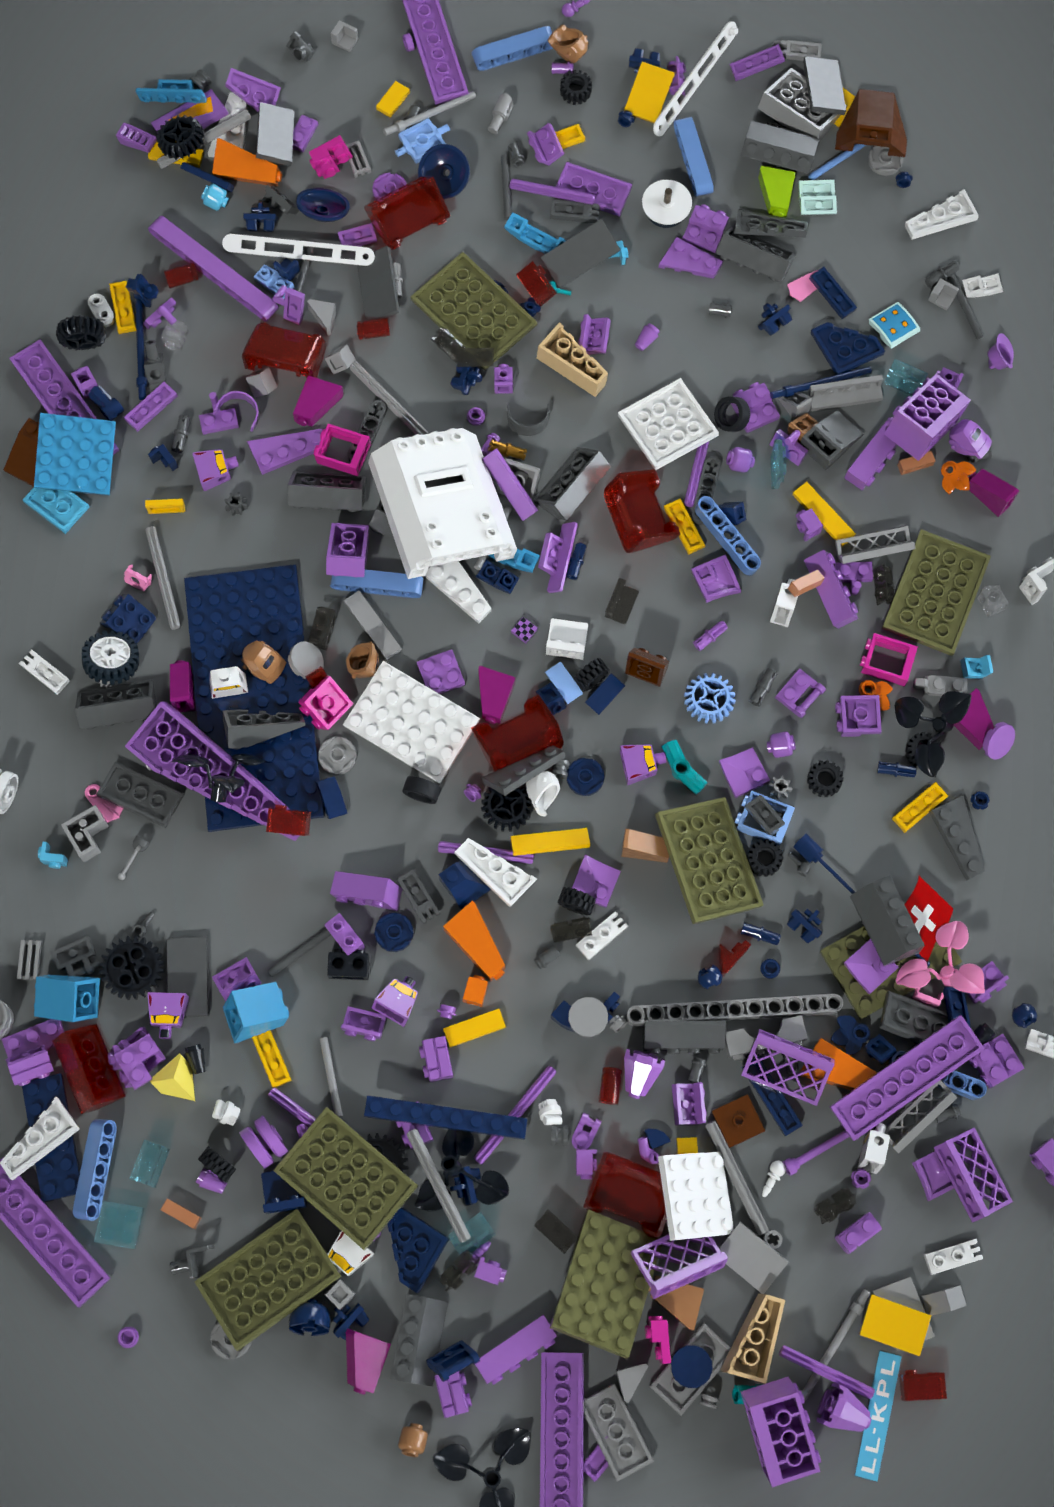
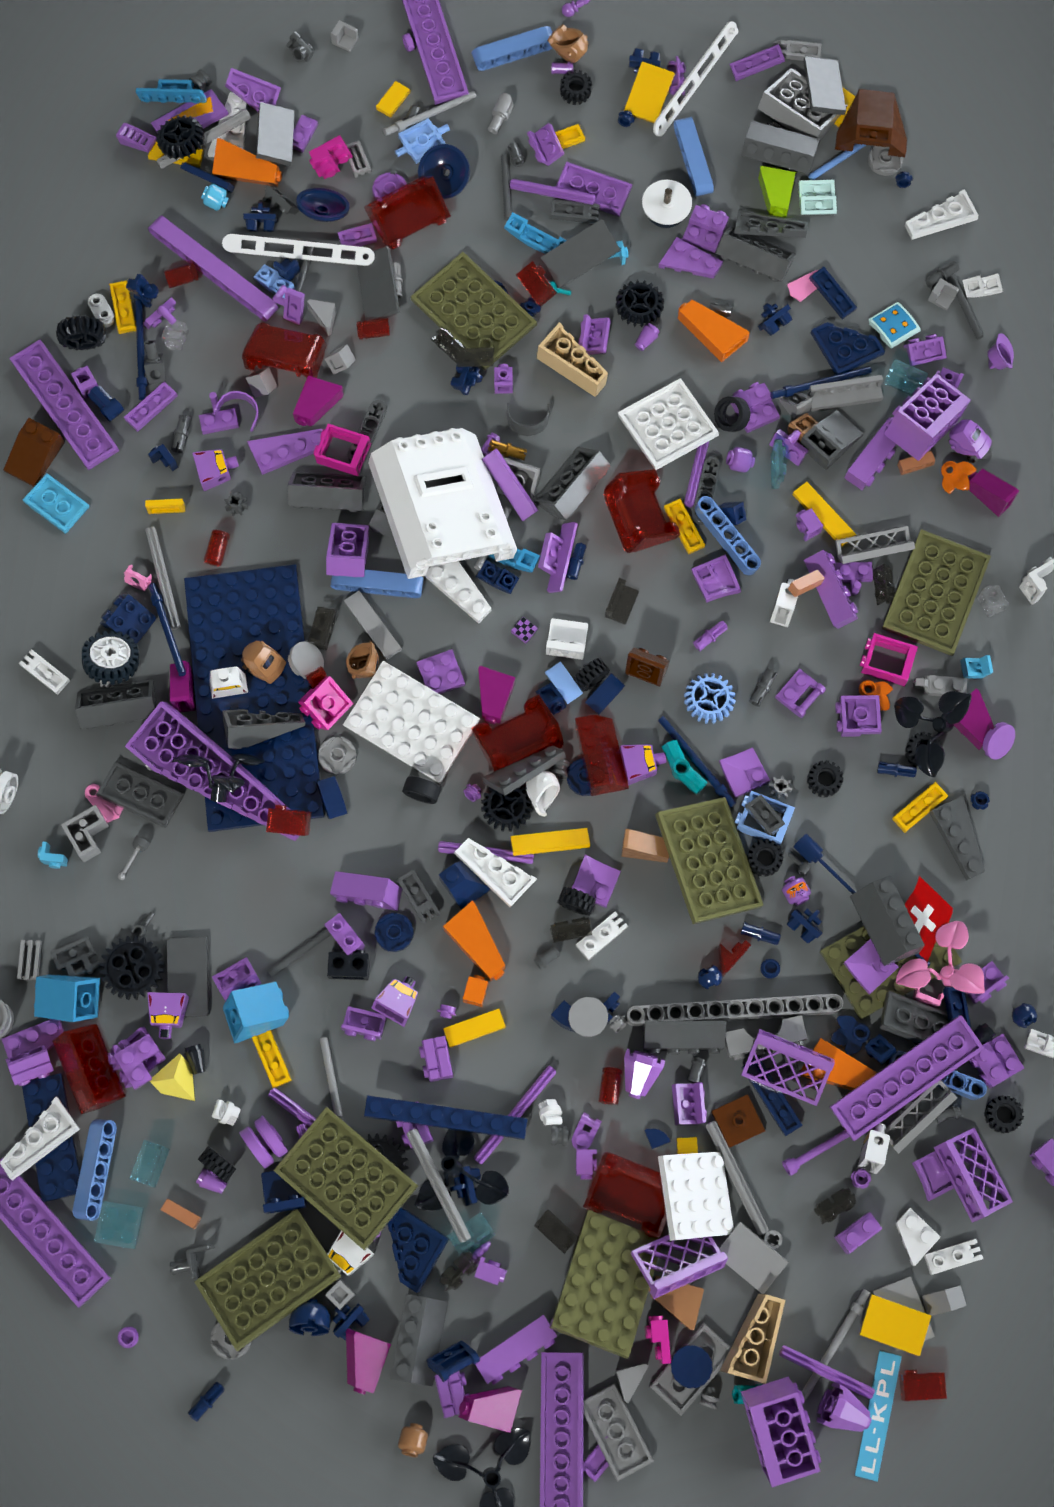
(74, 454): dark azure plate -> none
(157, 601): none -> dark blue bar
(206, 1401): none -> dark blue axle
(216, 547): none -> clear red piece
(389, 401): light grey axle -> none
(475, 411): medium lavender plate -> none
(491, 1408): none -> slope
(600, 754): none -> clear red slope
(642, 294): none -> black gear
(646, 1152): medium lavender arm -> none
(712, 330): none -> orange slope
(720, 789): none -> dark blue bar
(777, 1170): white bar -> none
(781, 744): medium lavender head -> none
(796, 891): none -> medium lavender head
(916, 1235): none -> white wing
(925, 350): none -> medium lavender bracket
(1012, 1105): none -> black tyre

